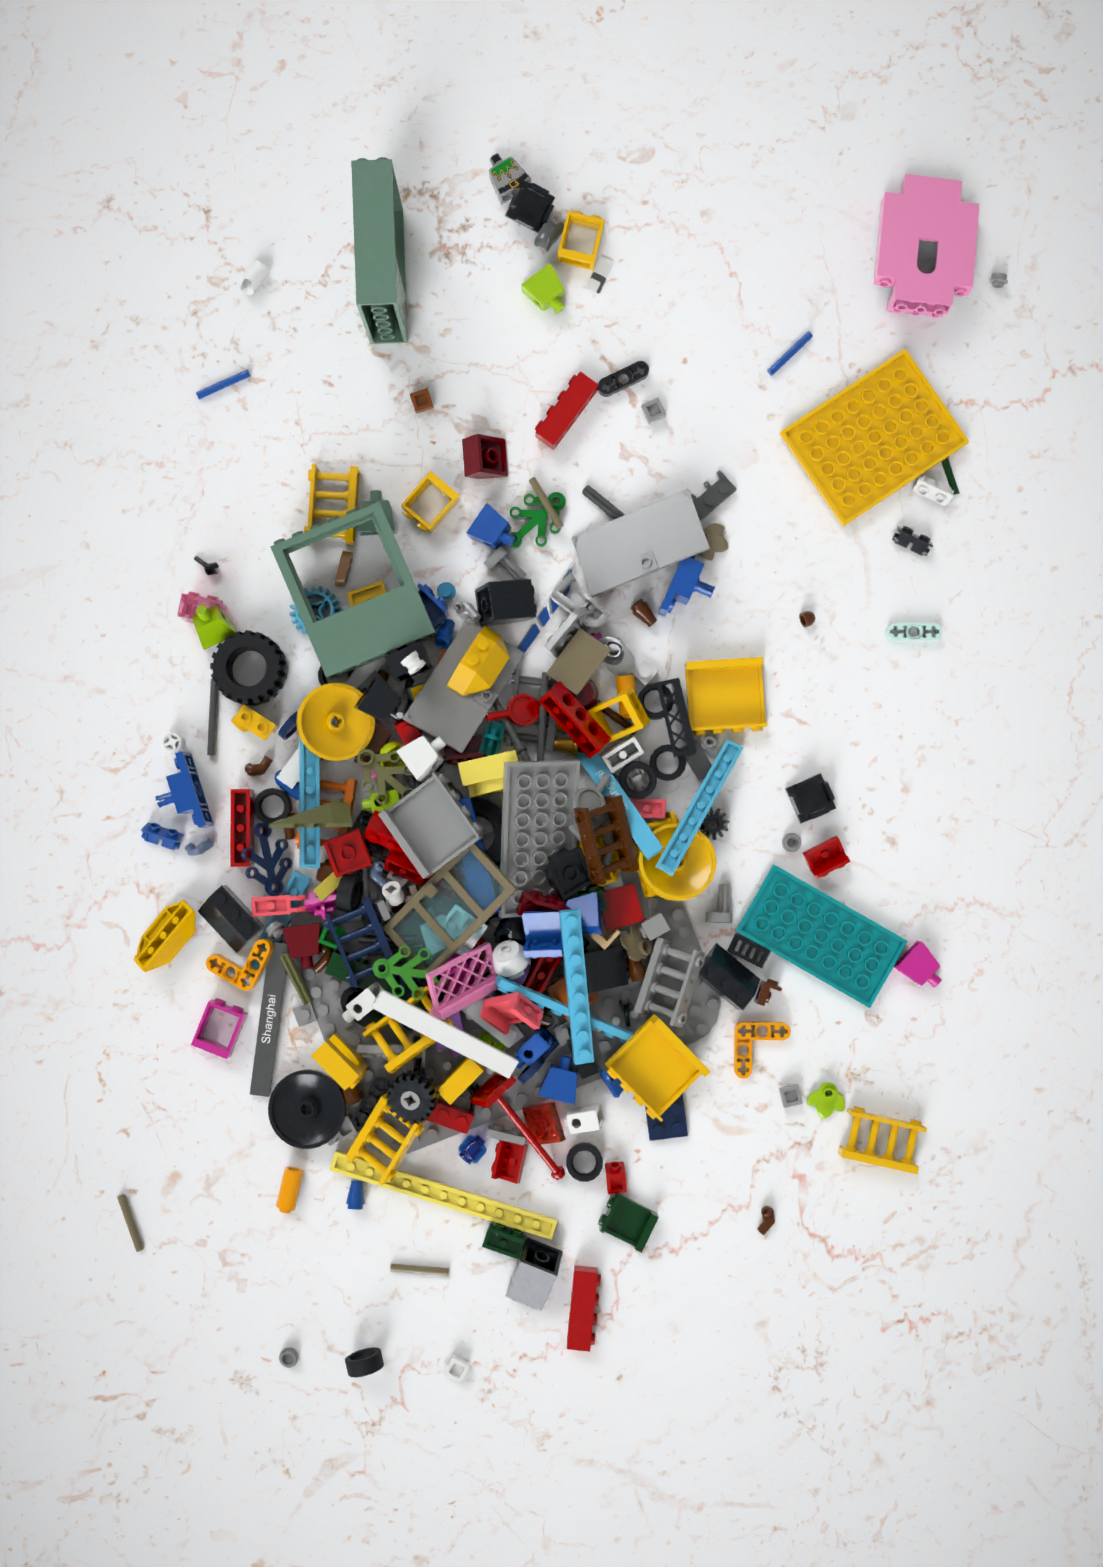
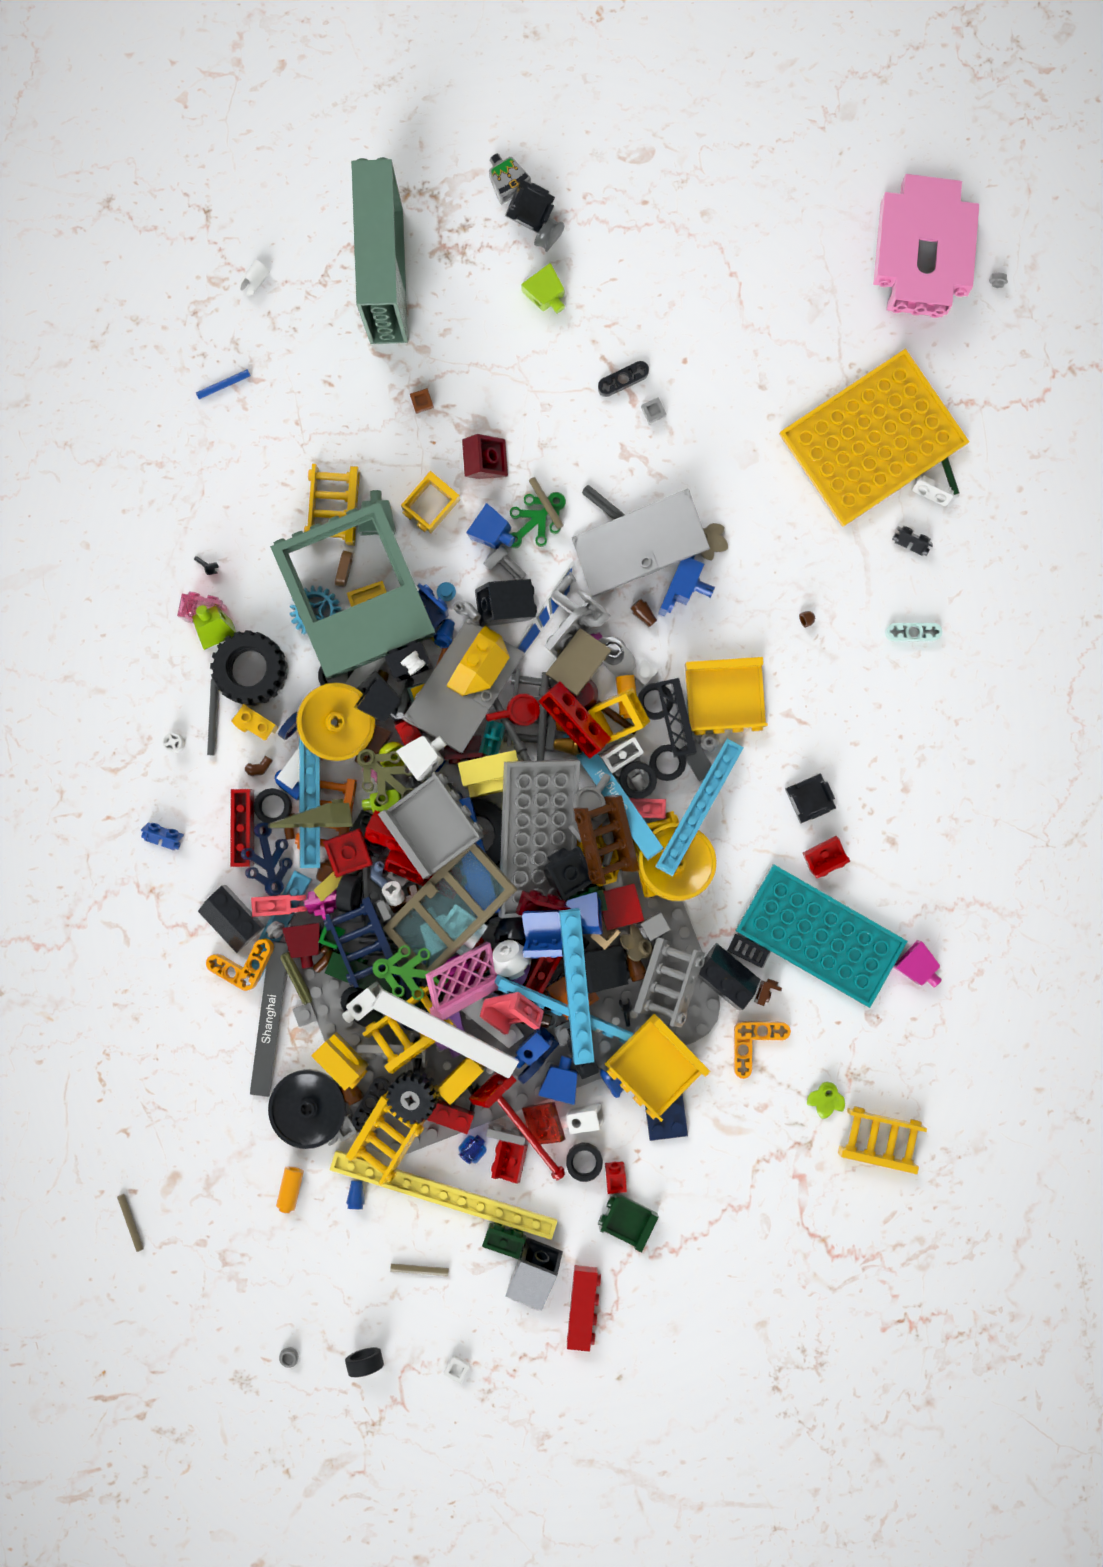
(166, 936): yellow wedge -> none
(187, 791): blue brick -> none
(200, 849): sand blue arm -> none
(211, 1046): dark pink window -> none
(485, 1037): clear neon green arm -> none
(566, 410): red brick -> none
(577, 258): yellow window -> none
(600, 274): white sticker -> none
(713, 495): dark grey hinge -> none
(719, 821): black gear -> none
(723, 914): light grey piece -> none
(768, 1219): reddish brown arm -> none
(790, 353): blue bar -> none
(790, 1095): light grey plate -> none
(796, 846): light grey plate -> none

